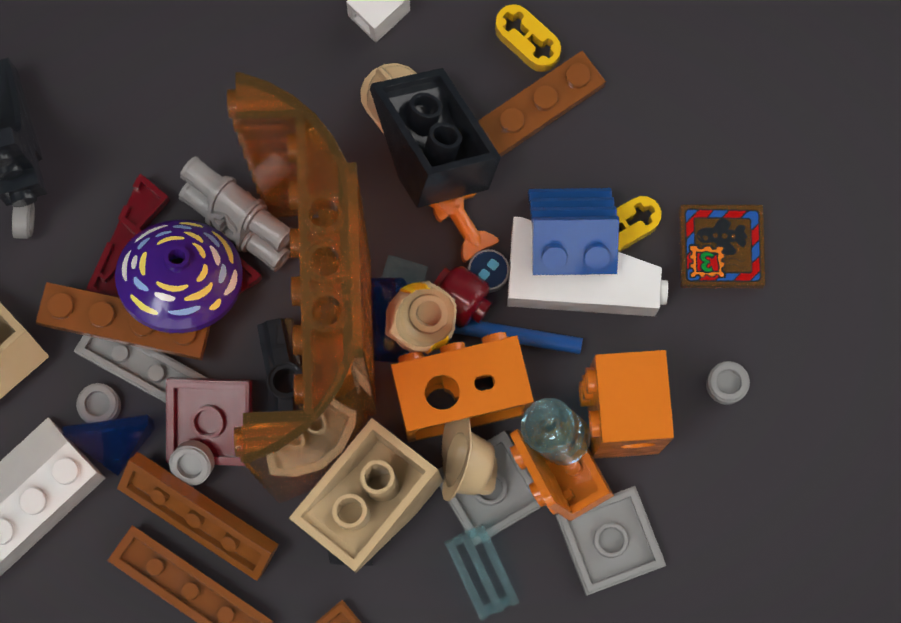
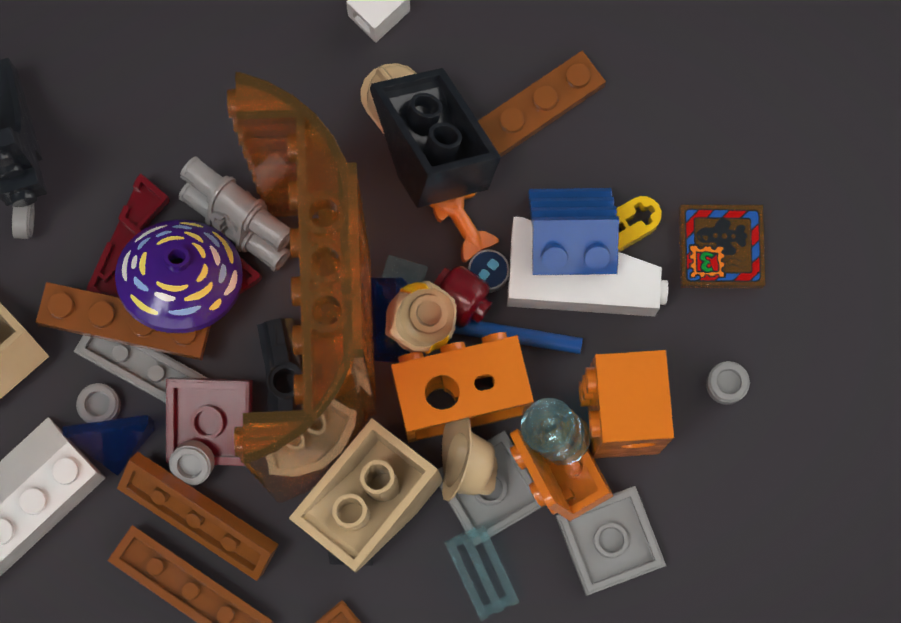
(534, 31): yellow beam -> none

